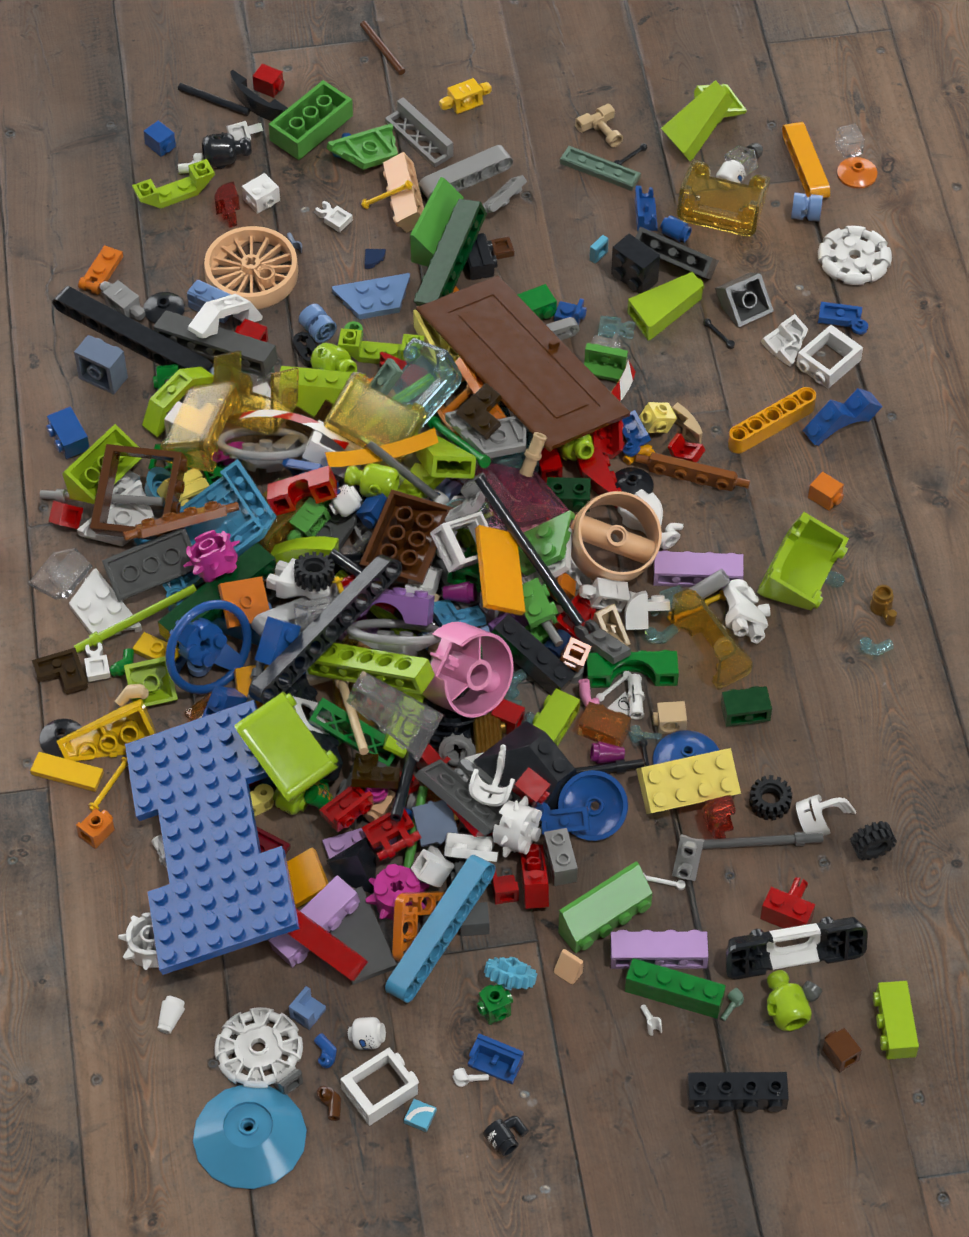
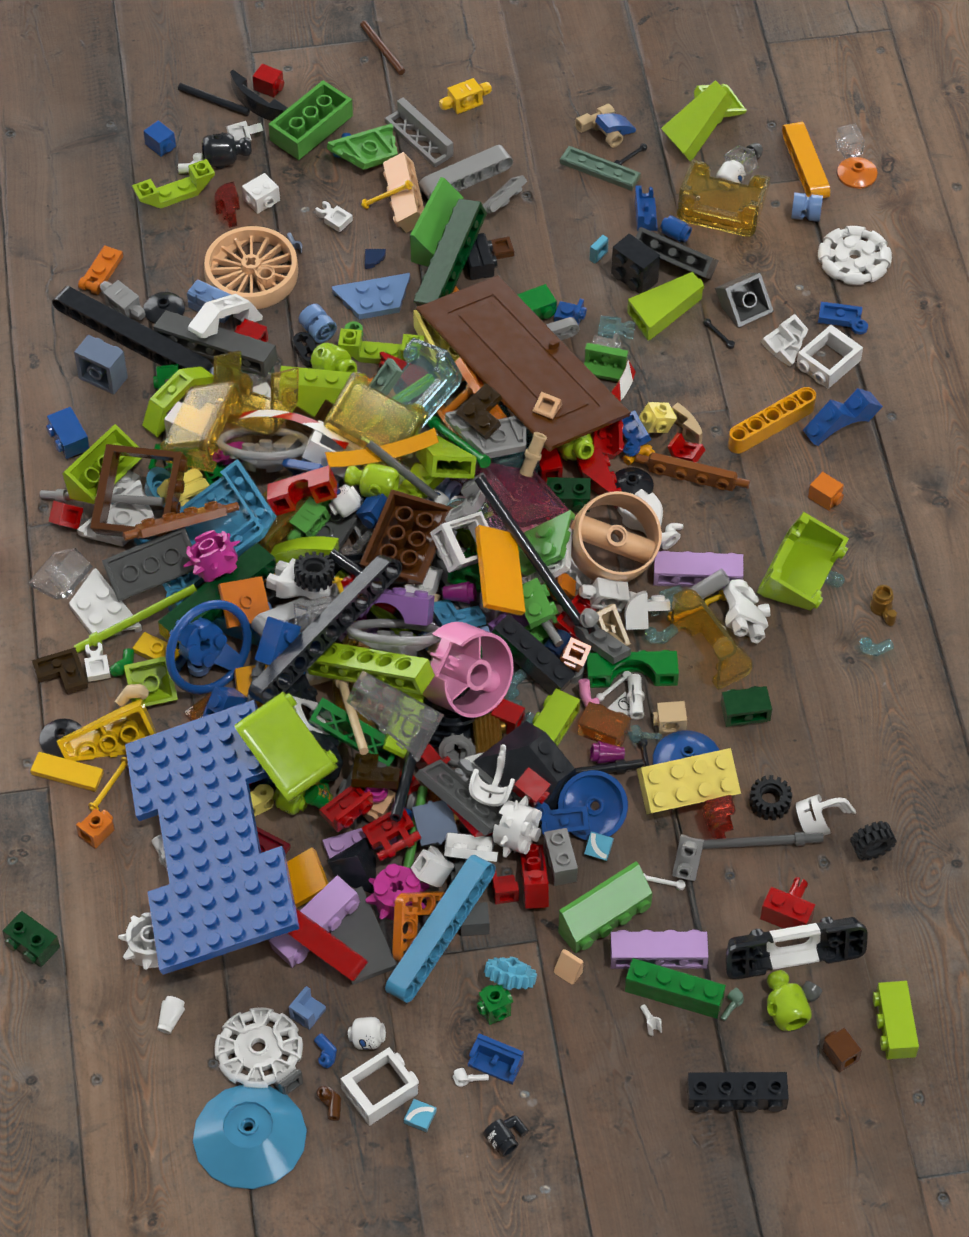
(30, 939): none -> dark green brick
(547, 405): none -> light nougat slope
(589, 618): none -> light grey hinge
(599, 846): none -> medium azure tile
(614, 122): none -> blue slope

